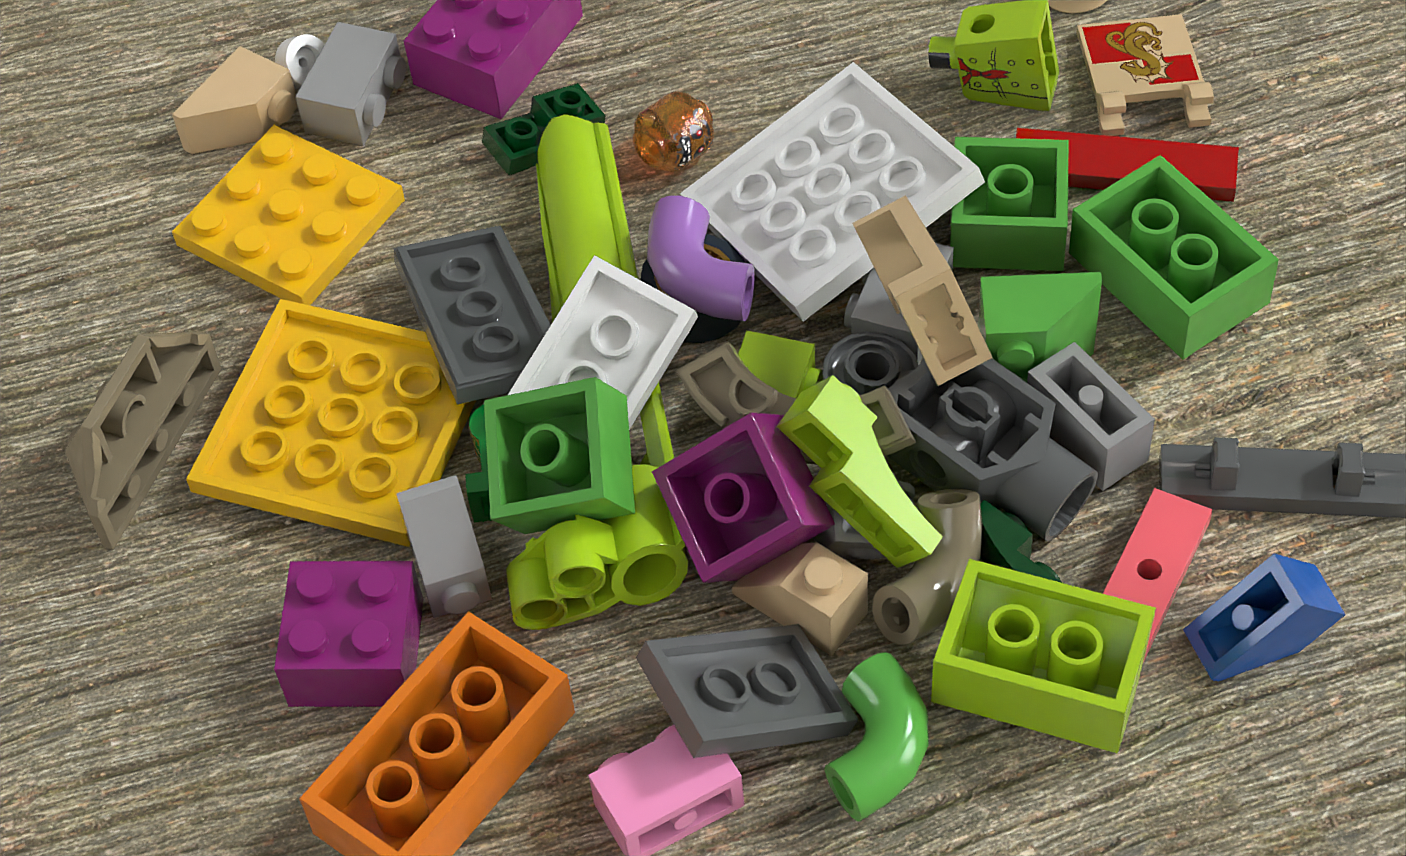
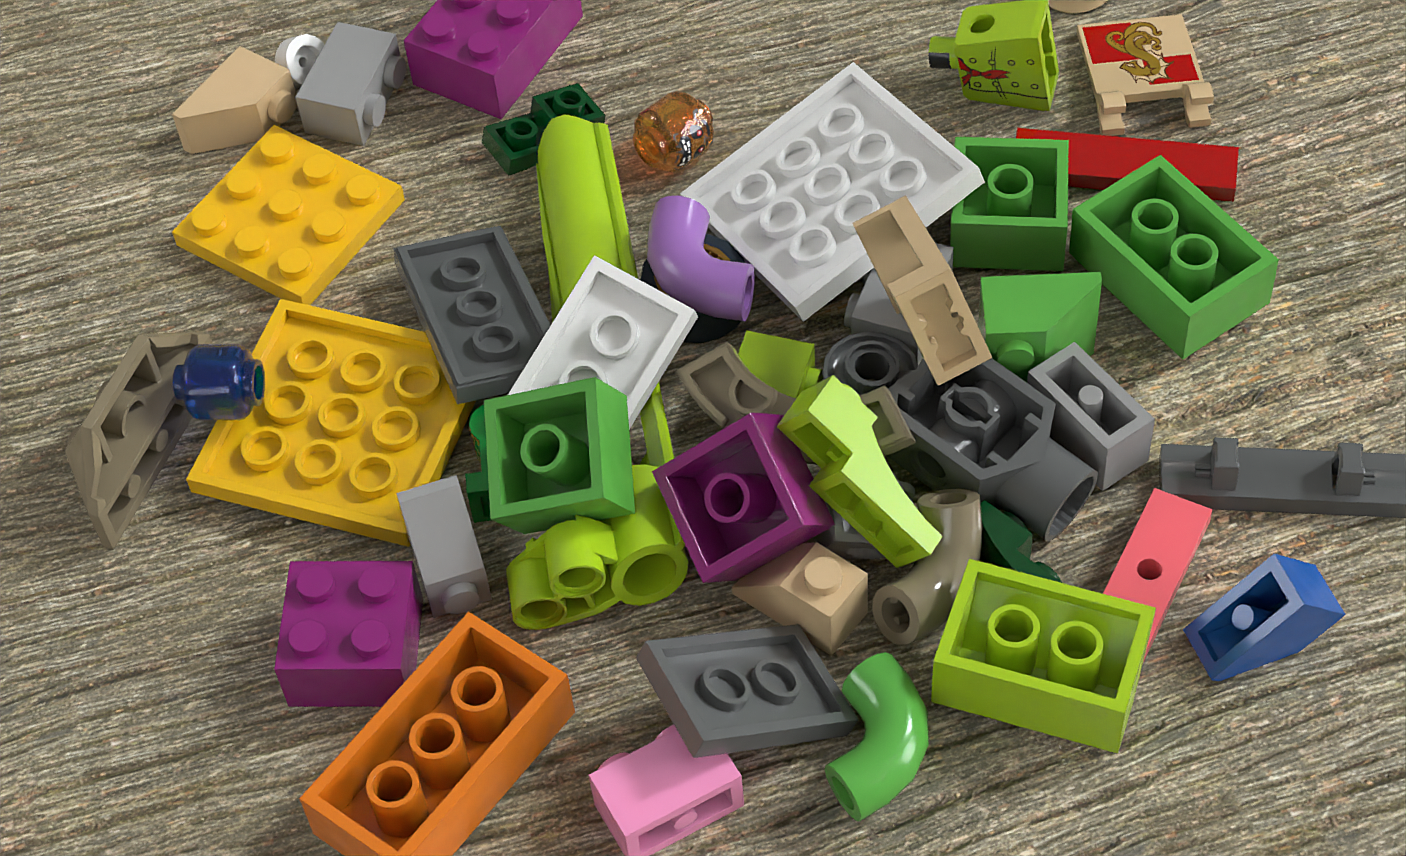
(219, 382): none -> clear blue head

